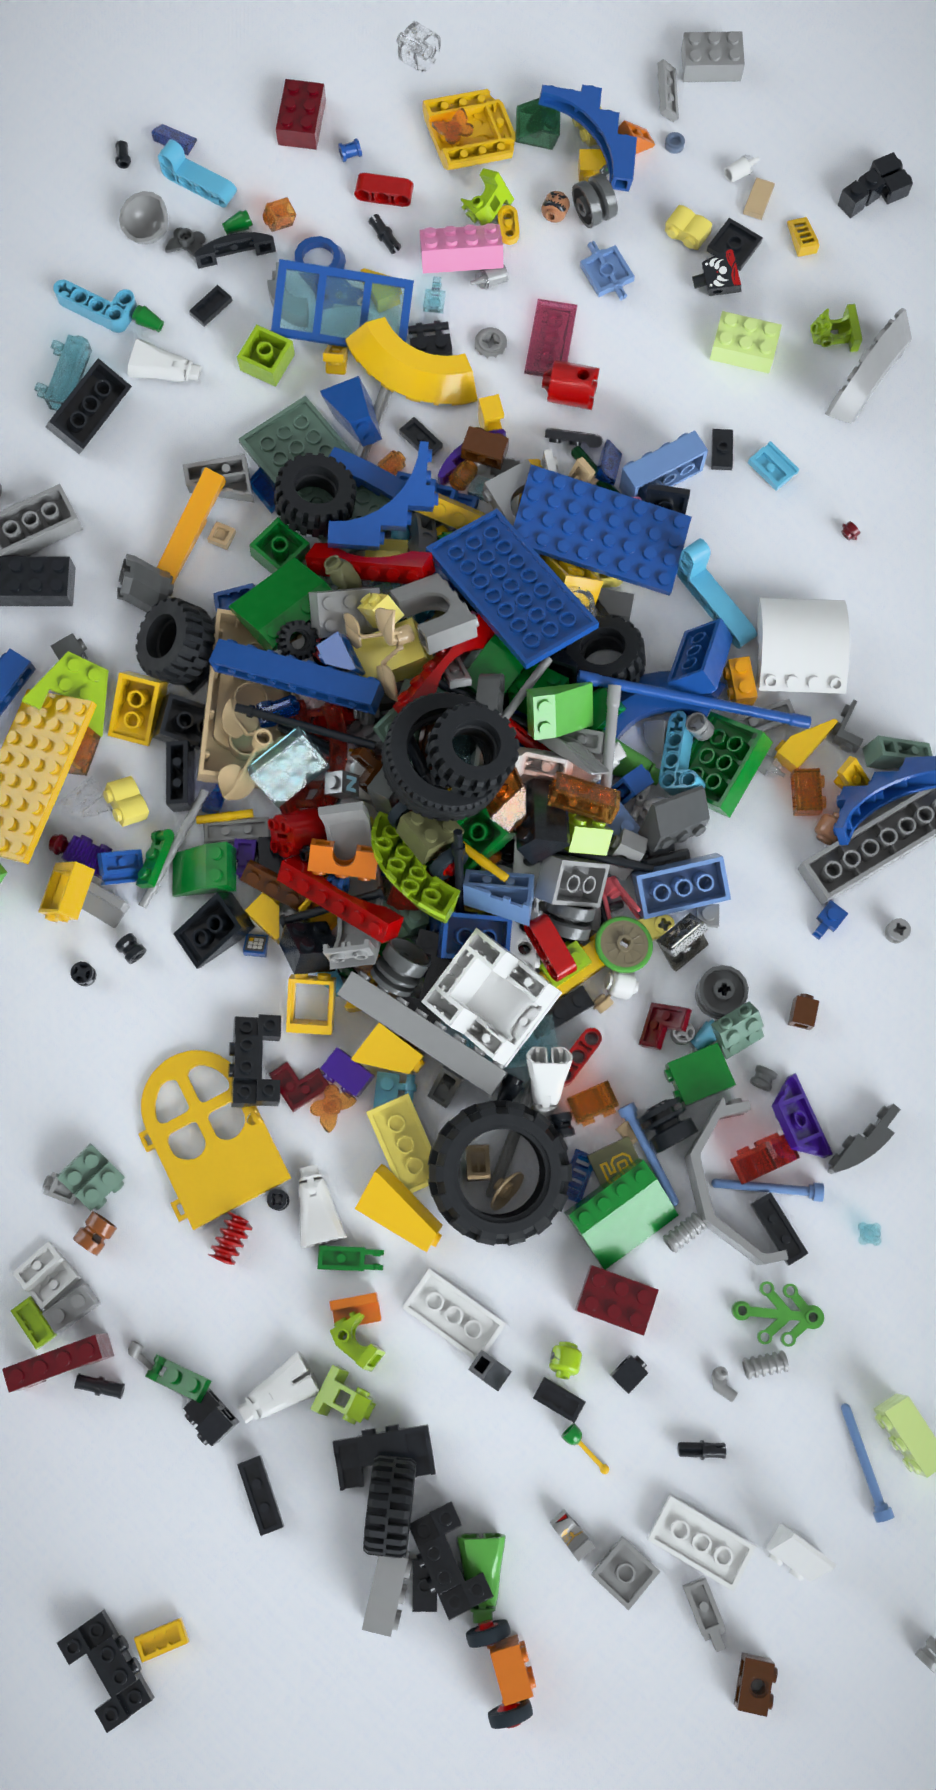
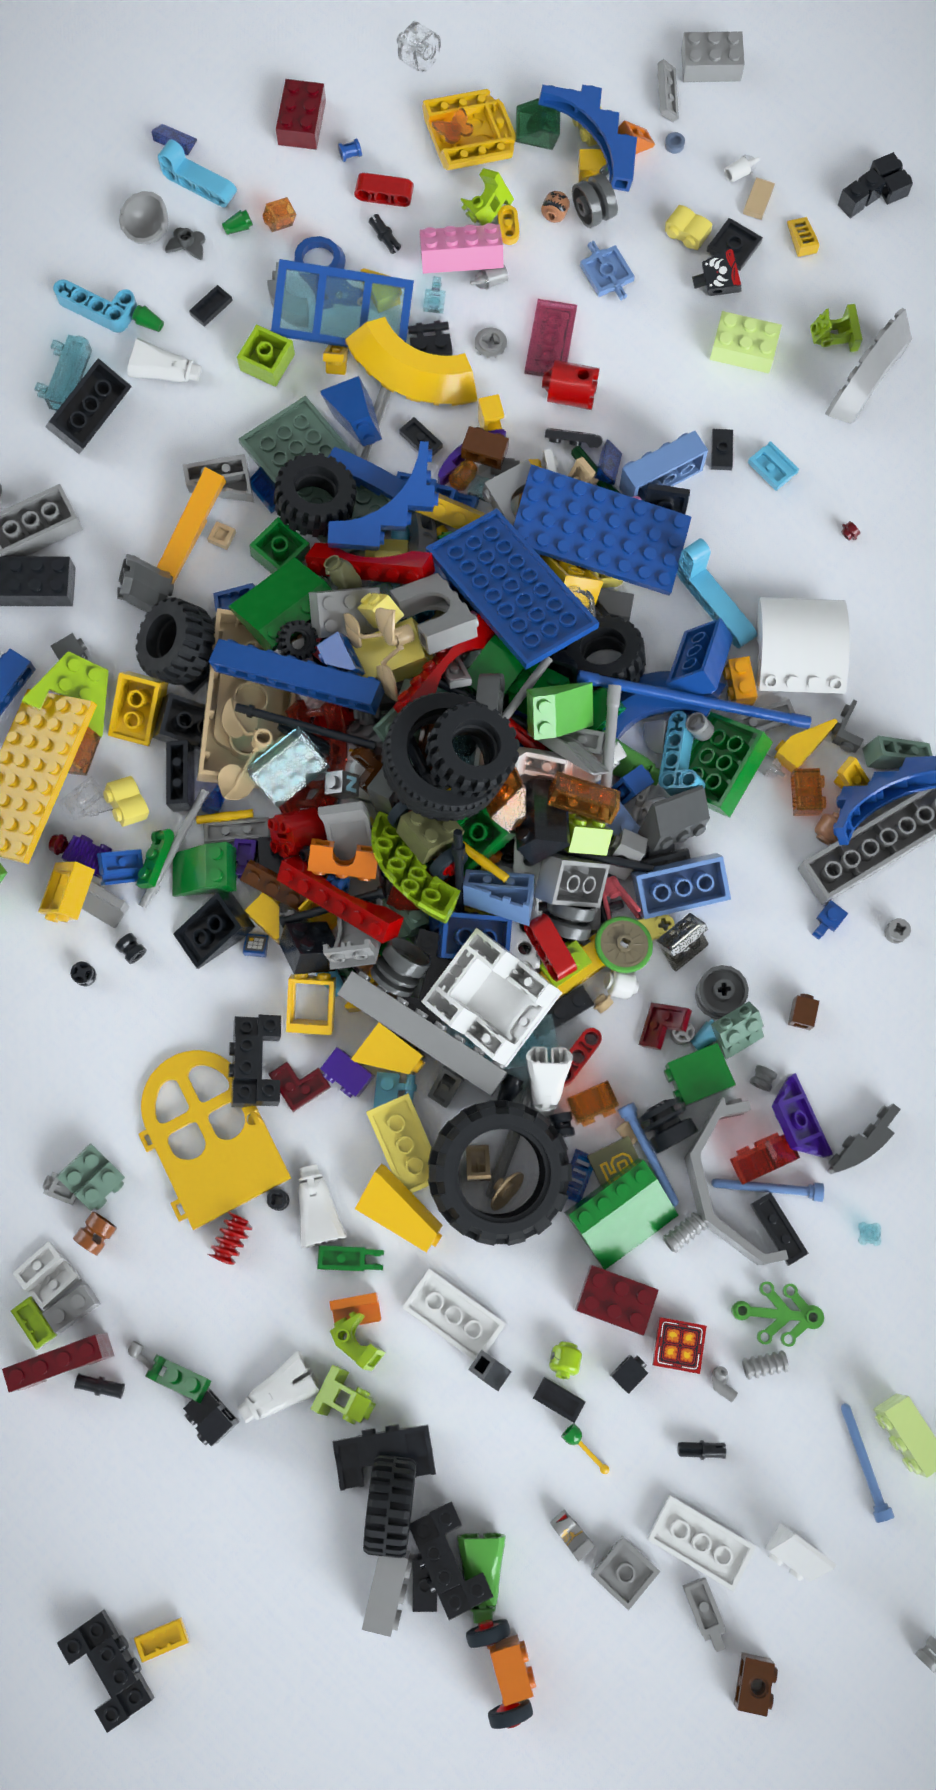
(122, 159): black pin -> none
(233, 244): black slope -> none
(260, 1495): black plate -> none
(286, 706): clear blue piece -> none
(331, 1105): clear orange animal -> none
(393, 462): clear orange brick -> none
(679, 1345): none -> tile
(709, 915): light grey plate -> none

